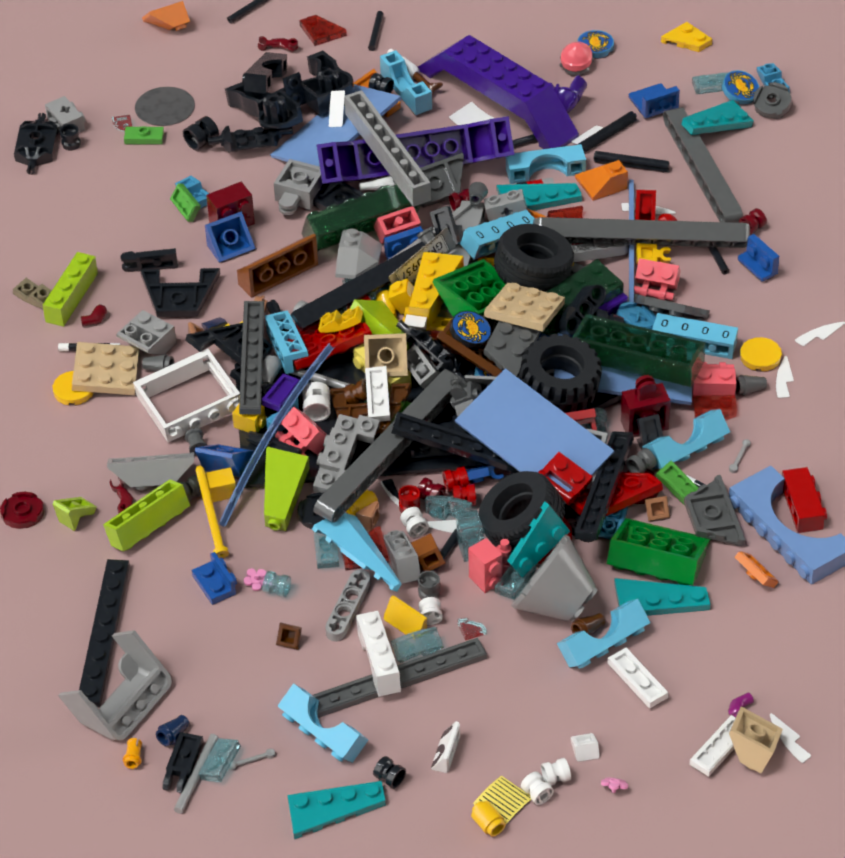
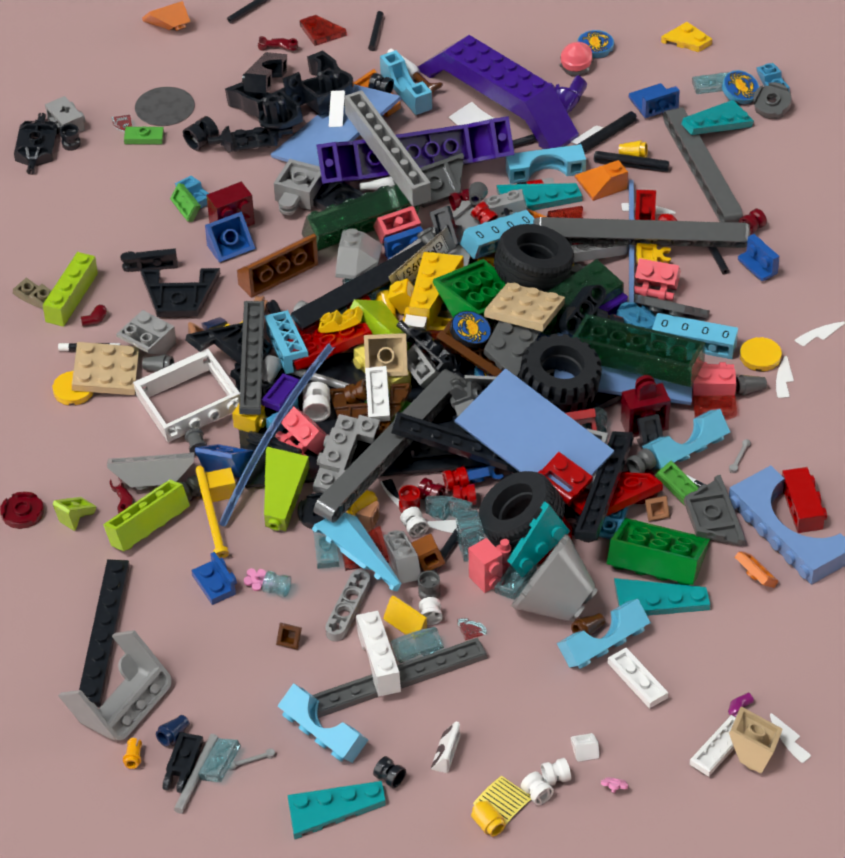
(483, 213): none -> red wheel
(635, 148): none -> yellow cone

